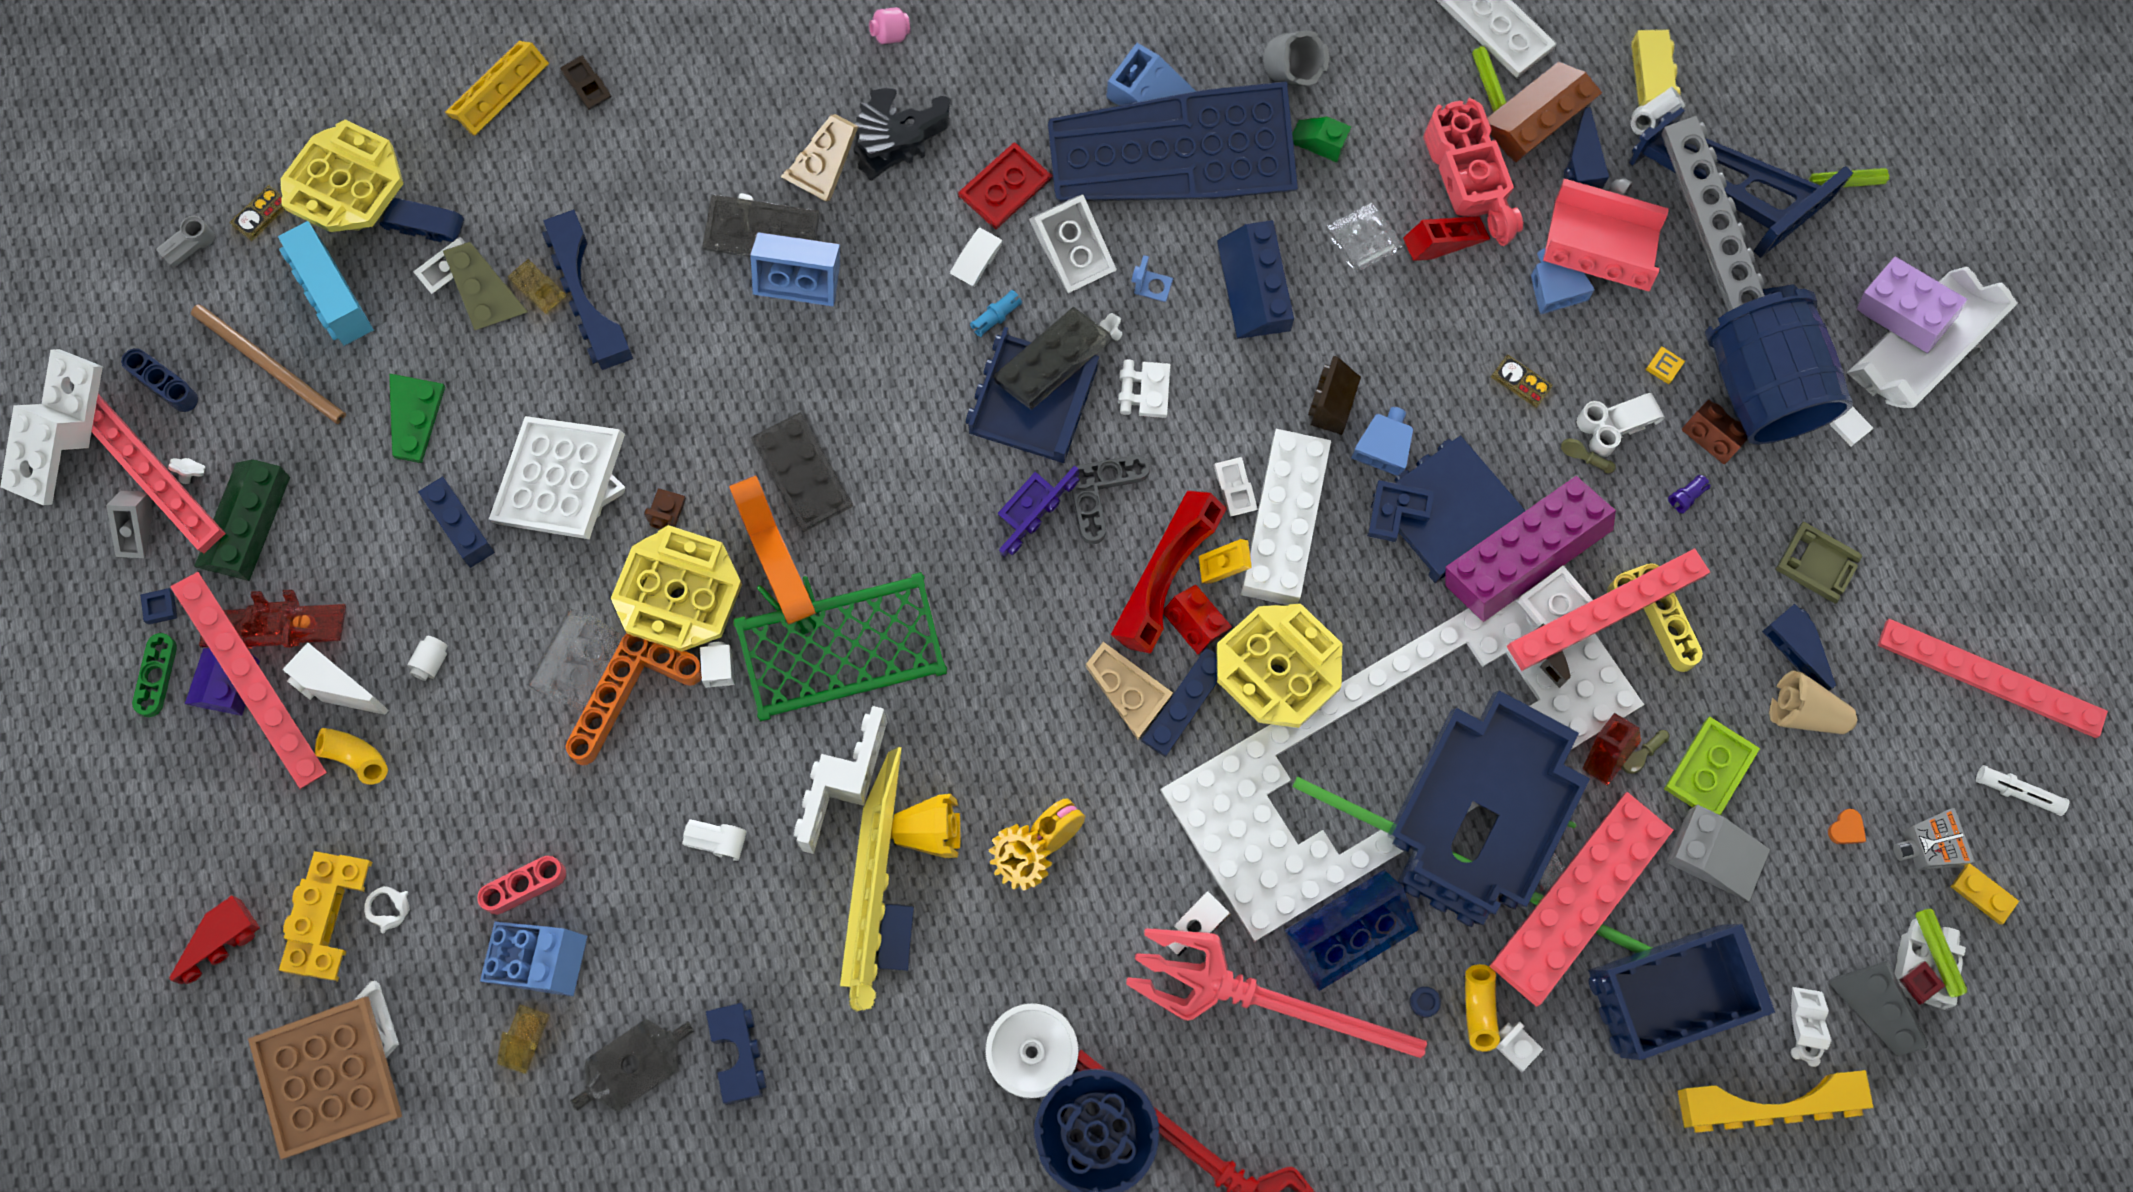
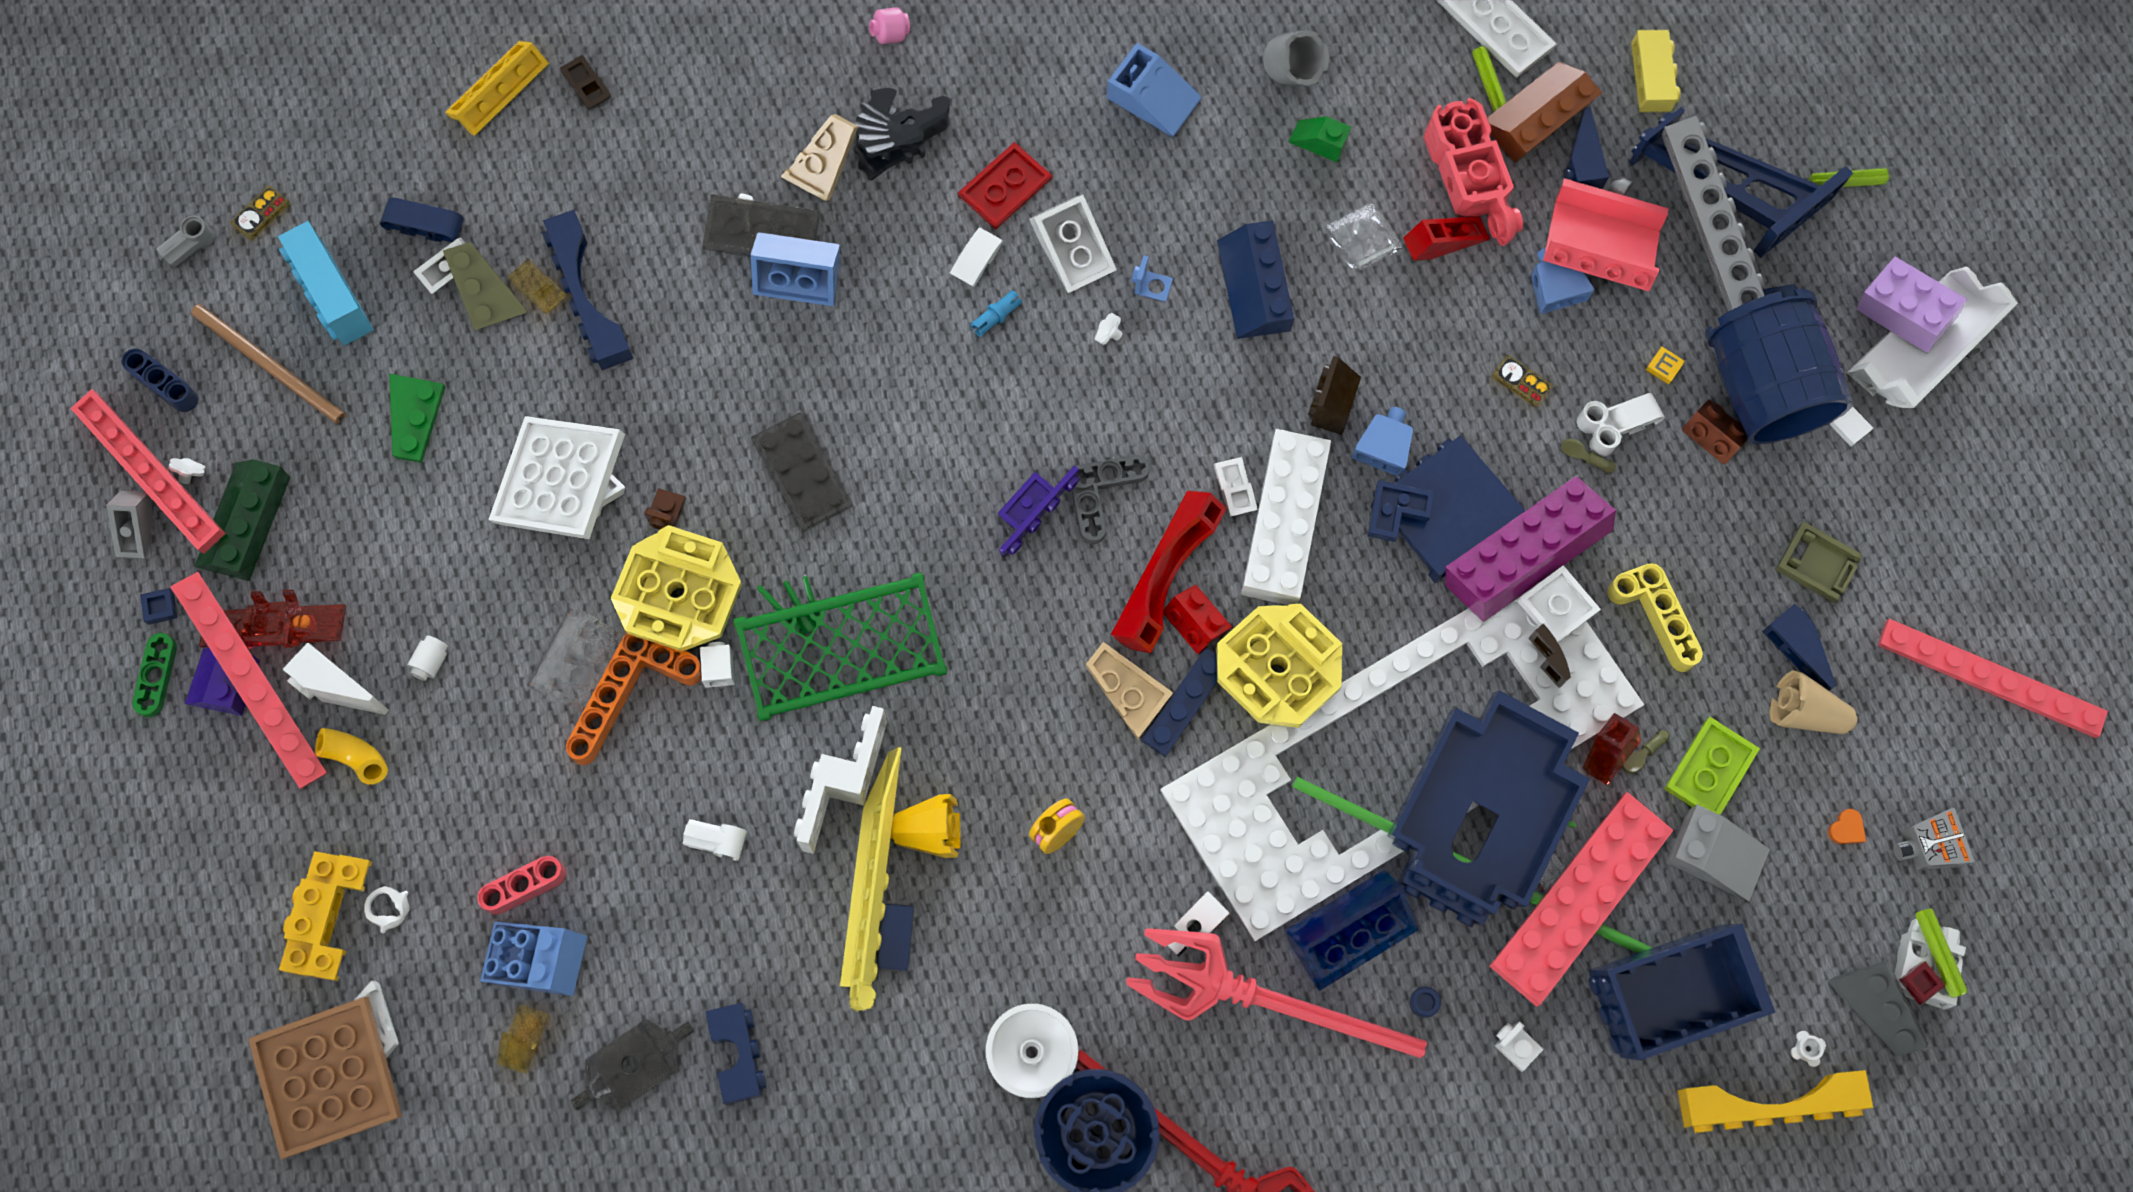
(45, 429): white bracket -> none
(224, 924): red slope -> none
(342, 178): light yellow piece -> none
(456, 522): dark blue arch -> none
(771, 550): orange beam -> none
(1020, 857): yellow gear -> none
(1040, 431): dark blue panel -> none
(1052, 358): clear smoke plate -> none
(1154, 389): white plate -> none
(1178, 147): dark blue wing -> none
(1225, 561): yellow plate -> none
(1481, 1007): yellow cylinder -> none
(1607, 609): coral plate -> none
(1656, 109): white piece -> none
(1687, 495): dark purple pin -> none
(1809, 1017): white slope -> none
(1984, 894): yellow plate -> none
(1991, 777): white pin -> none

